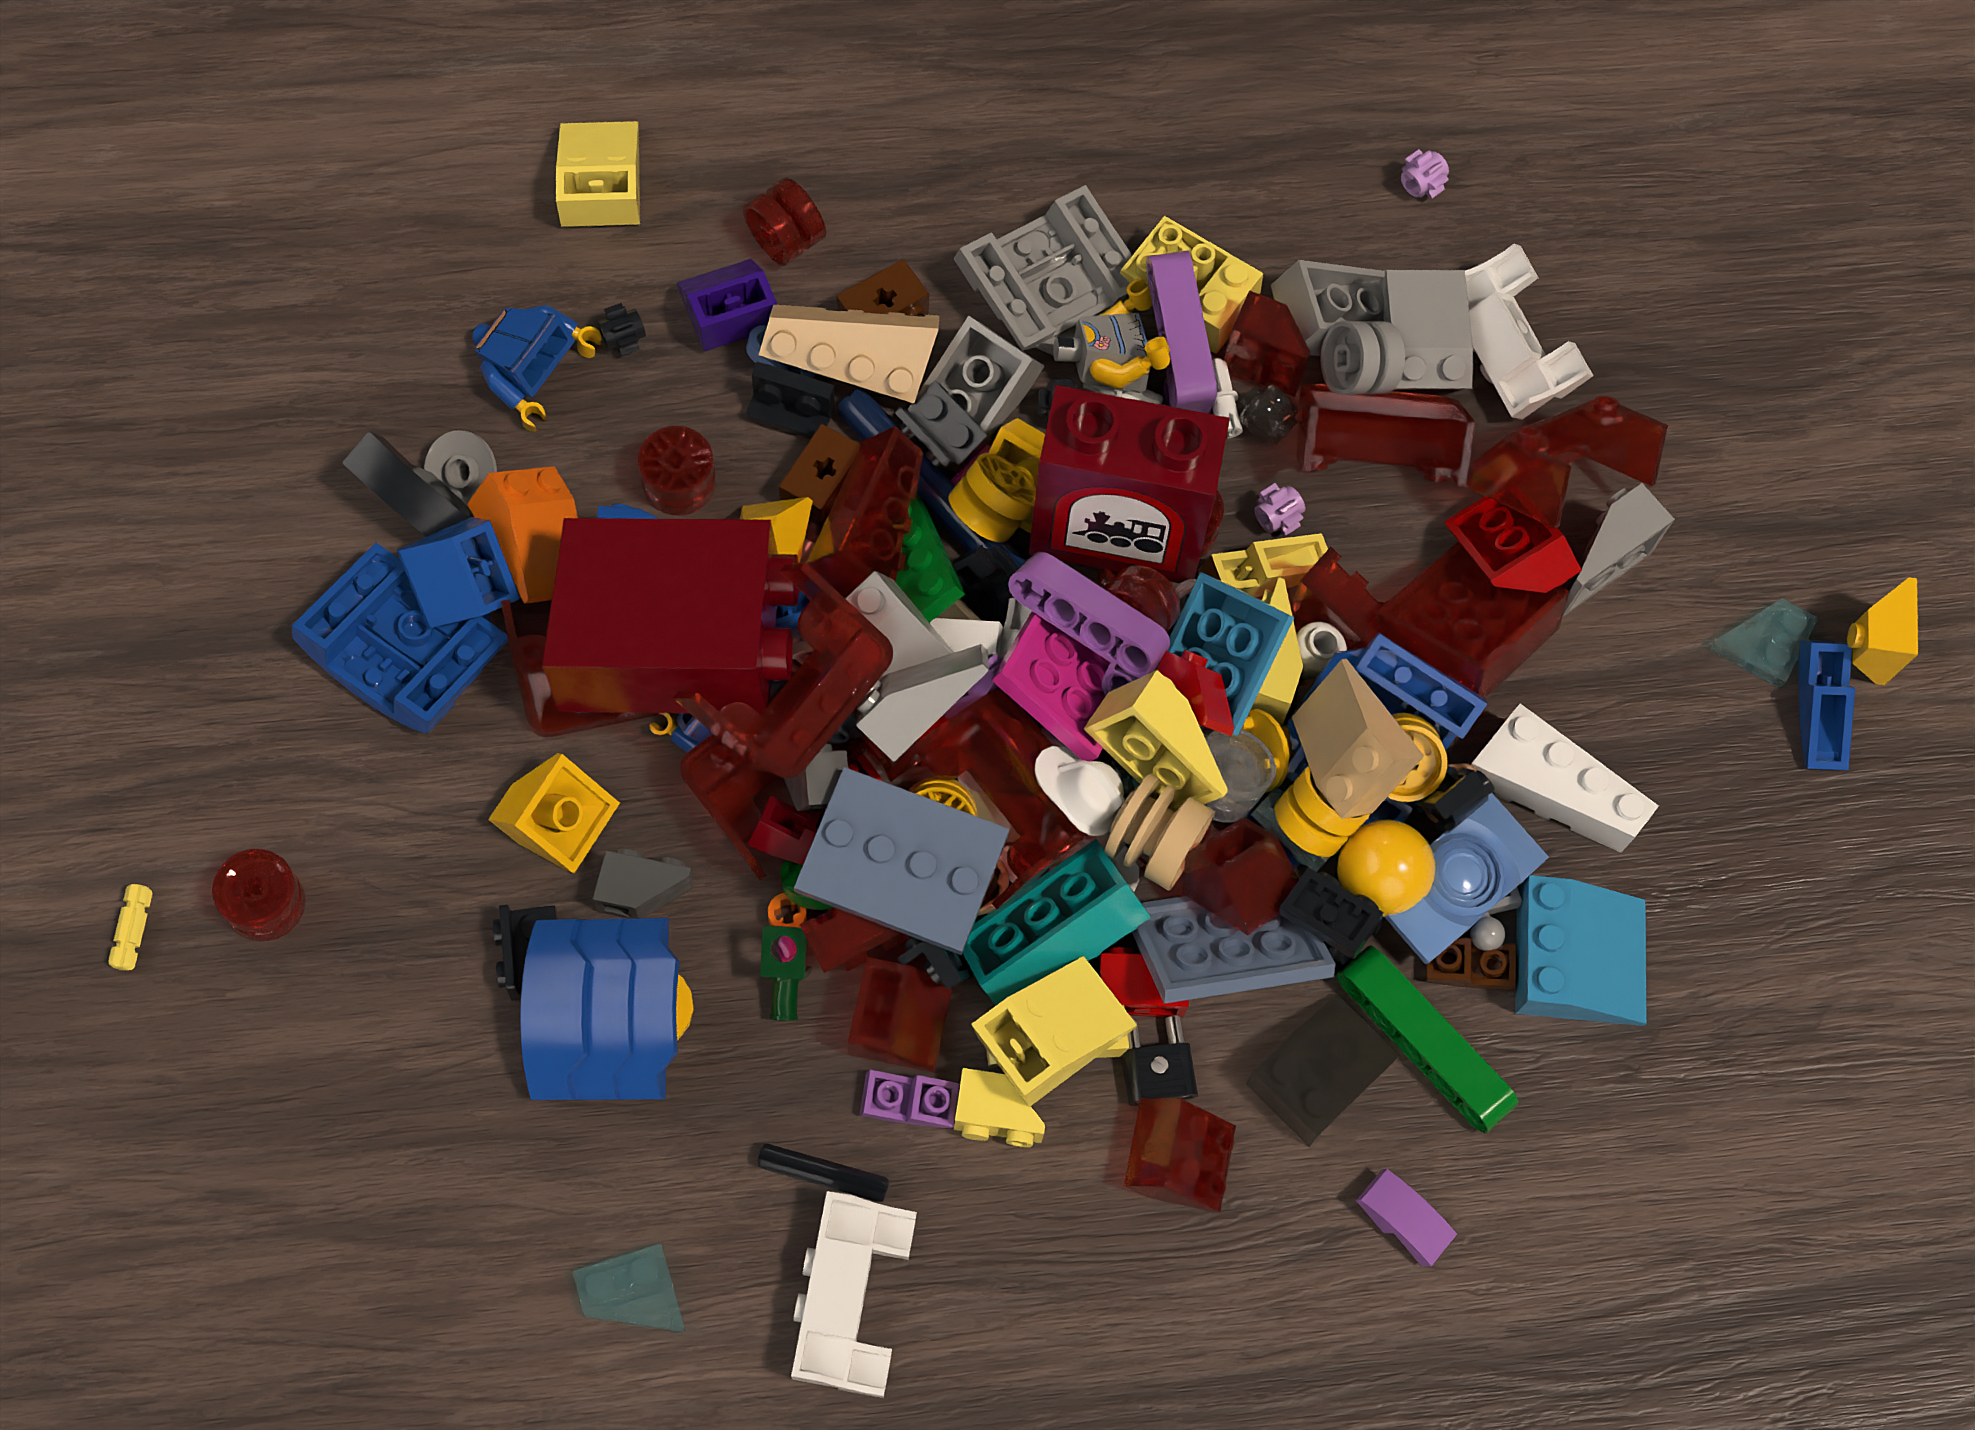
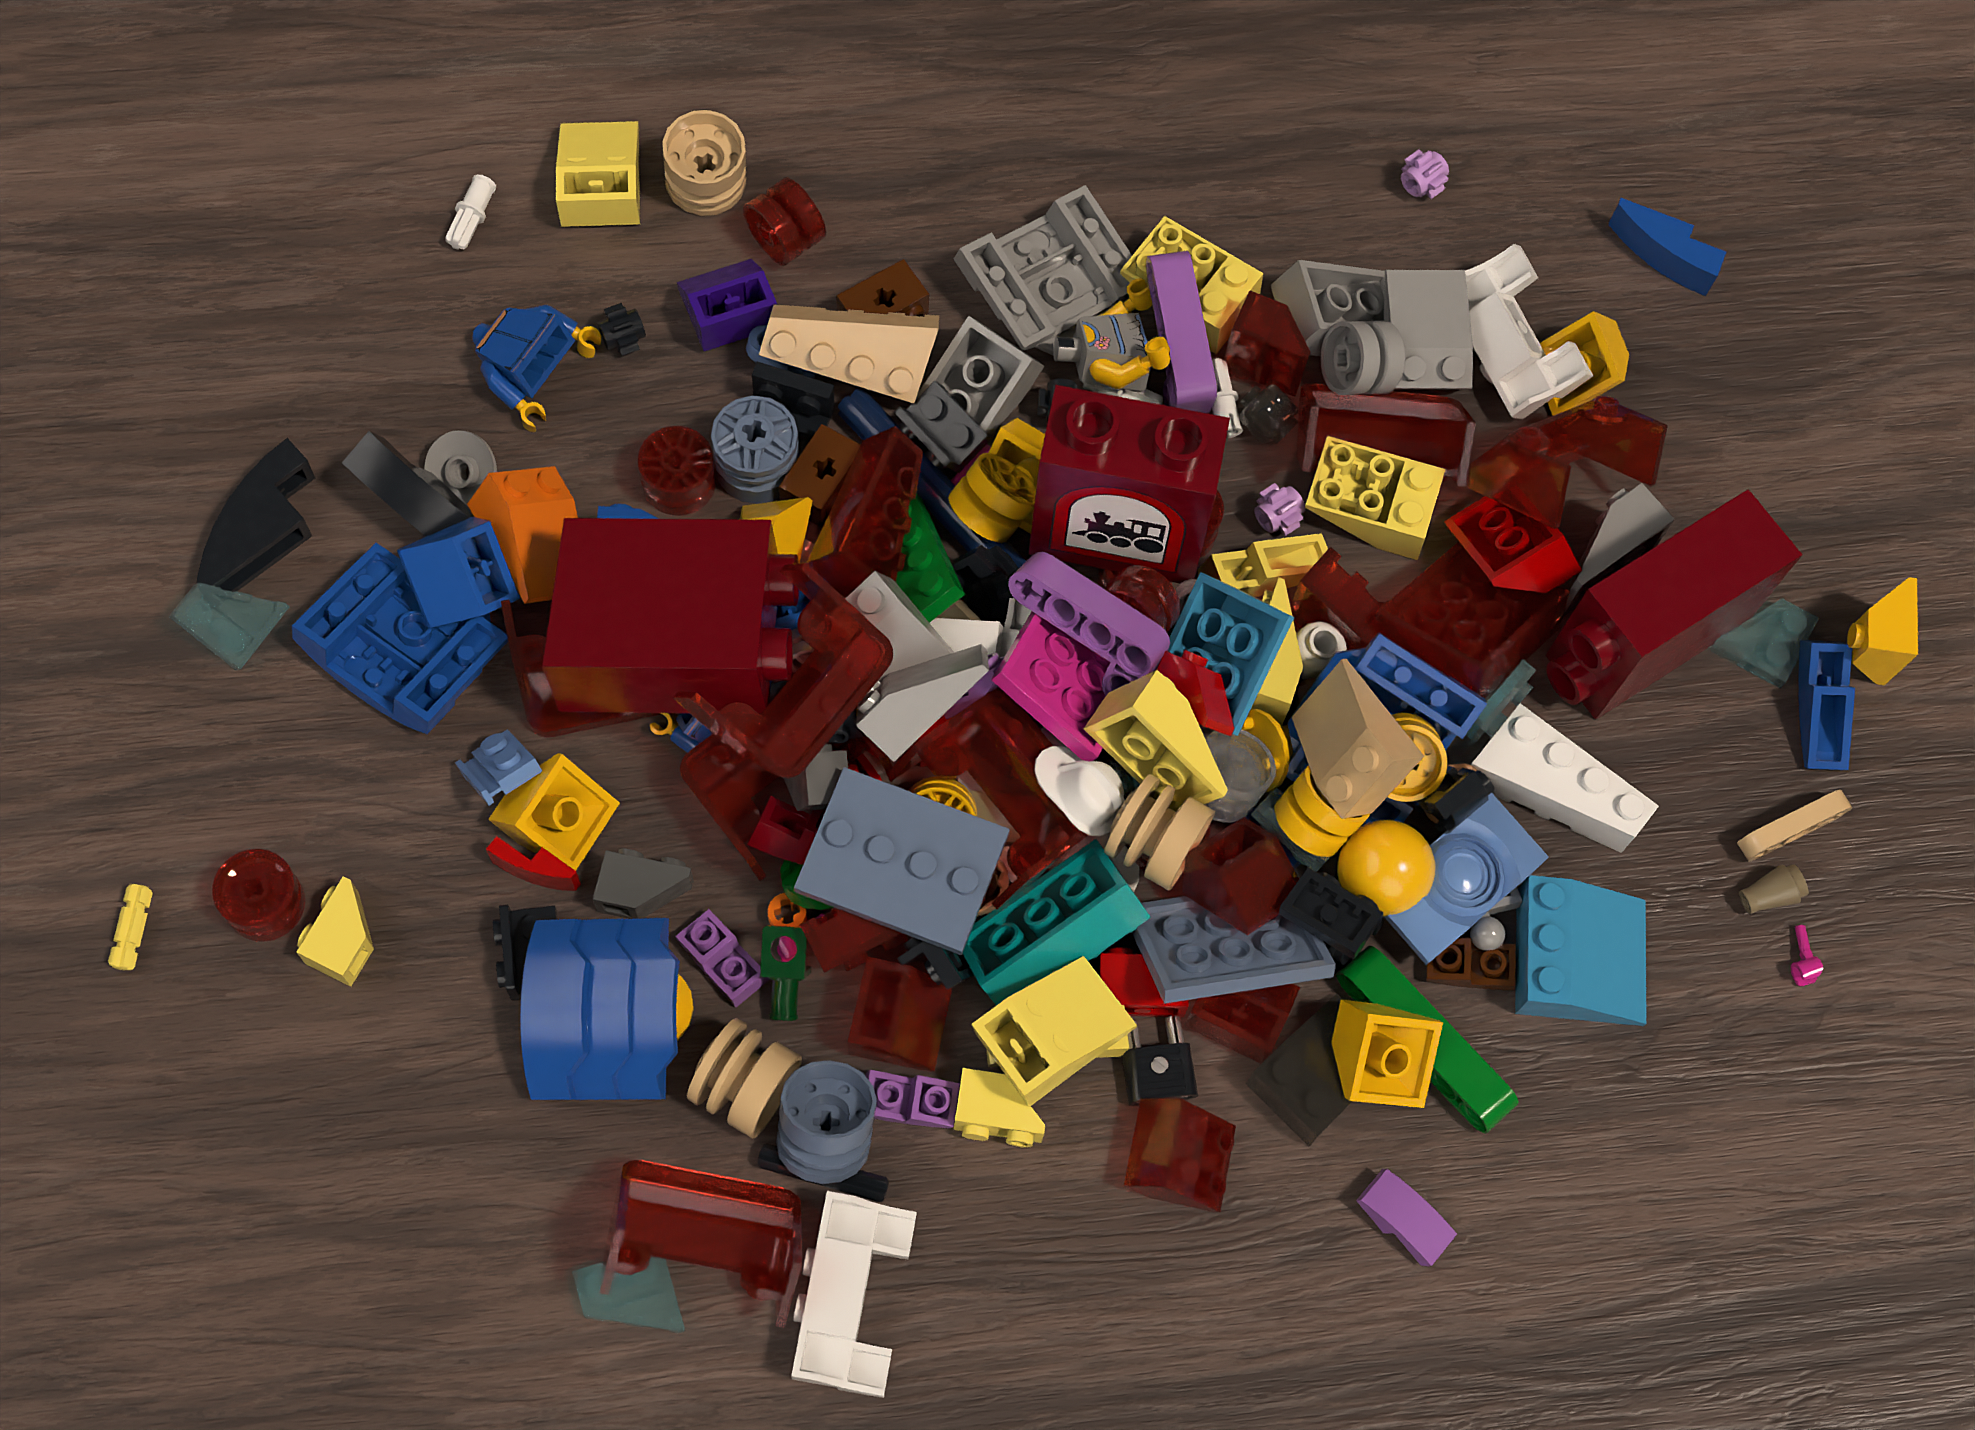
(227, 621): none -> clear light blue wing
(257, 521): none -> black slope
(340, 935): none -> light yellow slope
(470, 212): none -> white axle
(499, 766): none -> medium blue plate
(542, 870): none -> red slope
(704, 162): none -> tan wheel
(708, 1224): none -> clear red windscreen
(721, 958): none -> medium lavender slope
(738, 1074): none -> tan wheel
(754, 448): none -> sand blue wheel
(826, 1121): none -> sand blue wheel
(1245, 1019): none -> clear red slope
(1375, 495): none -> light yellow slope
(1384, 1053): none -> yellow slope
(1512, 690): none -> clear light blue wing
(1602, 350): none -> yellow slope
(1667, 245): none -> blue slope
(1669, 605): none -> dark red brick
(1776, 889): none -> dark tan cone
(1794, 825): none -> tan beam
(1809, 967): none -> dark pink hand

